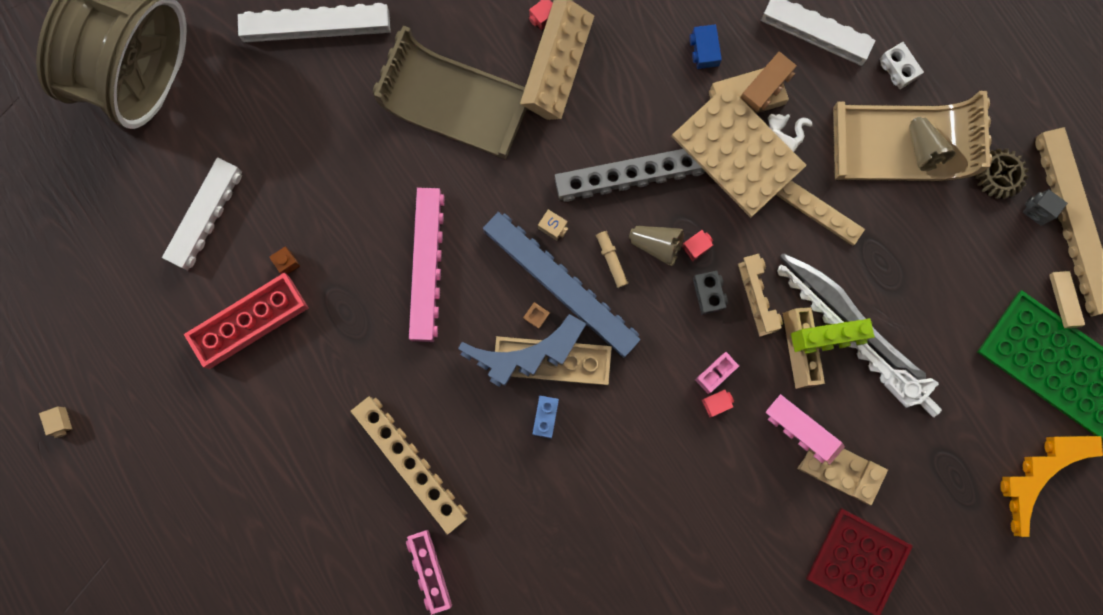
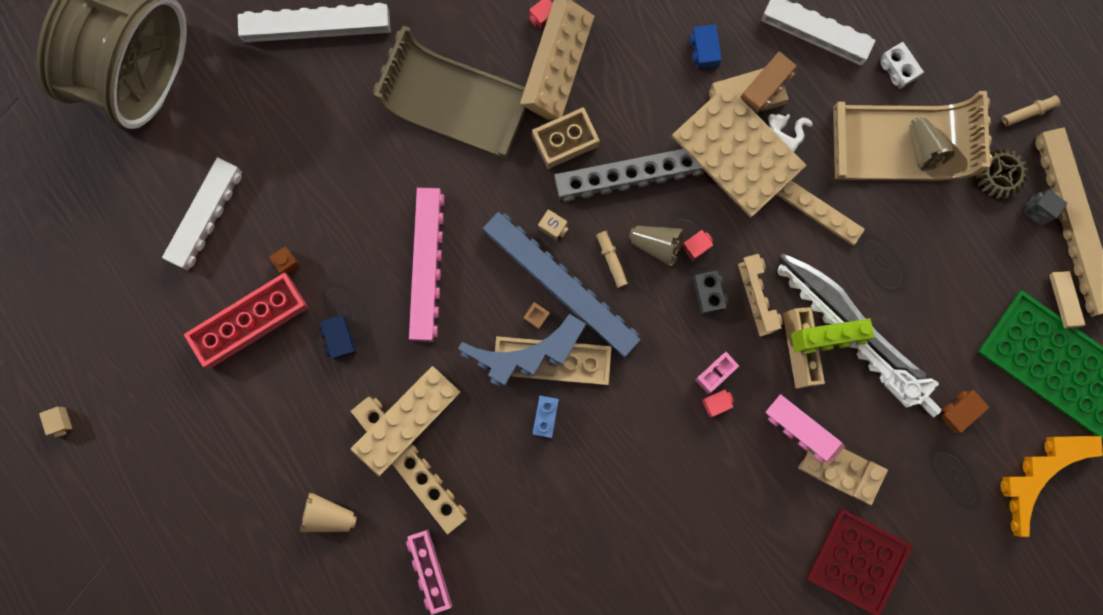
(326, 516): none -> tan cone
(337, 337): none -> dark blue brick
(405, 421): none -> tan plate
(565, 138): none -> tan brick
(963, 411): none -> dark orange brick
(1038, 108): none -> tan pin

